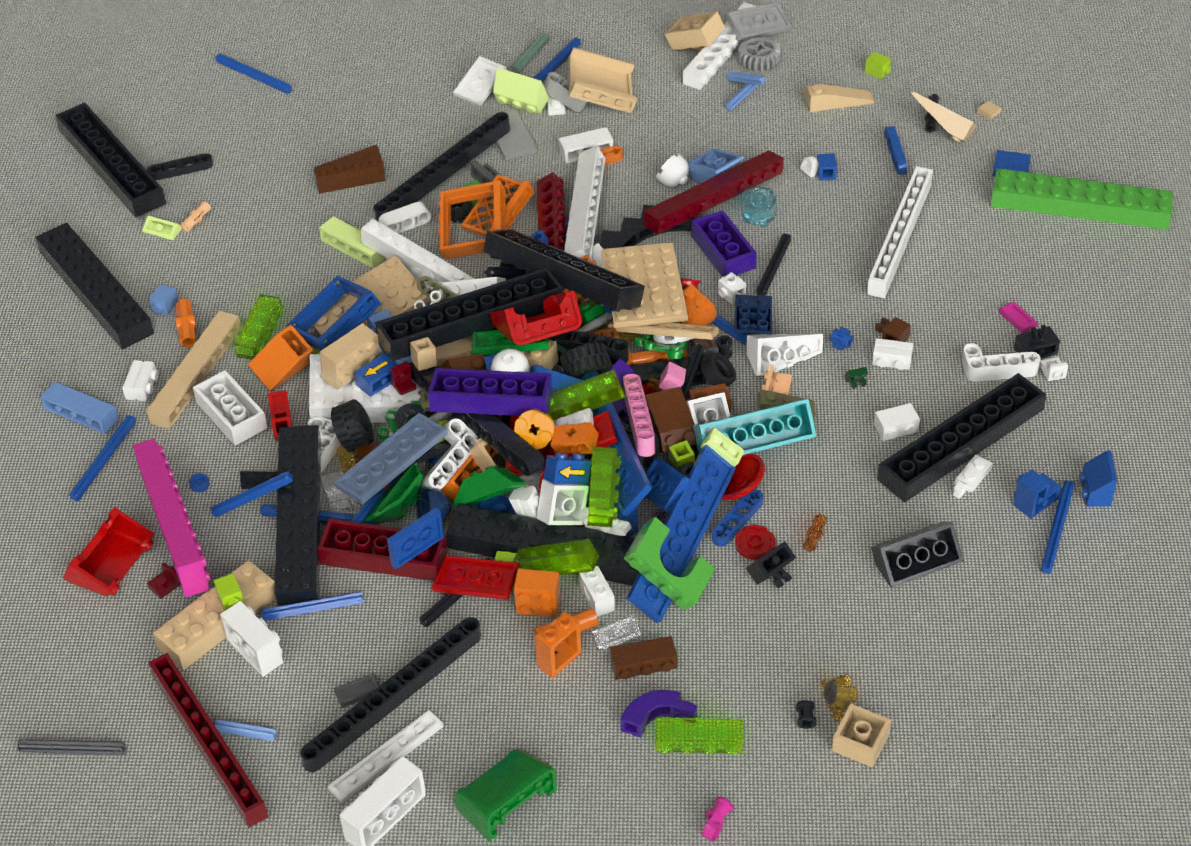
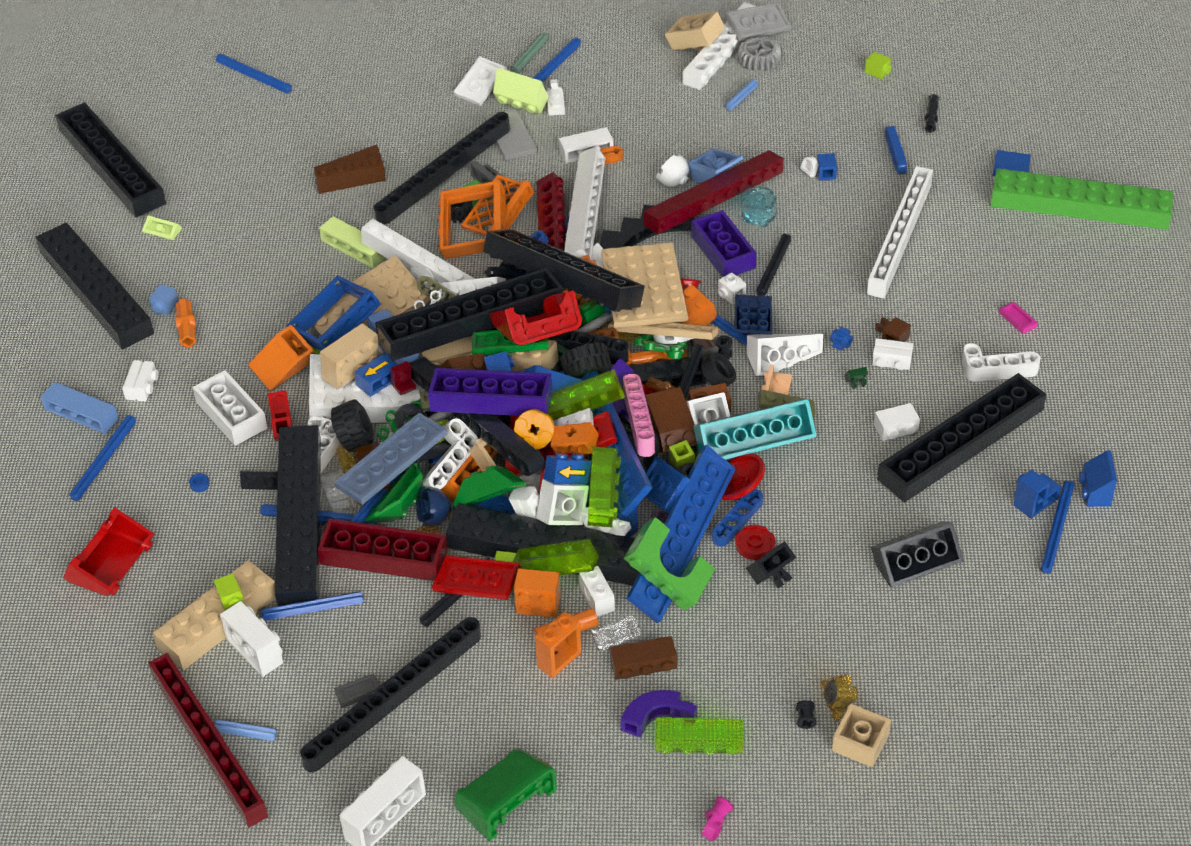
(71, 747): black axle -> none
(164, 582): dark red bracket -> none
(172, 517): dark pink brick -> none
(193, 369): tan brick -> none
(196, 216): light nougat pin -> none
(199, 163): black beam -> none
(252, 494): blue axle -> none
(258, 326): clear neon green brick -> none
(384, 756): white tile -> none
(406, 217): white beam -> none
(415, 538): blue tile -> none
(423, 354): tan brick -> none
(510, 360): white cylinder -> none
(559, 89): light grey beam -> none
(601, 80): tan panel -> none
(672, 376): bright pink brick -> none
(724, 447): yellowish green slope -> none
(746, 78): medium blue axle -> none
(814, 533): clear orange pin -> none
(832, 97): tan wedge -> none
(954, 124): tan wedge -> none
(971, 475): white hinge -> none
(989, 110): tan tile -> none
(1041, 341): black brick -> none
(1053, 368): white bracket -> none

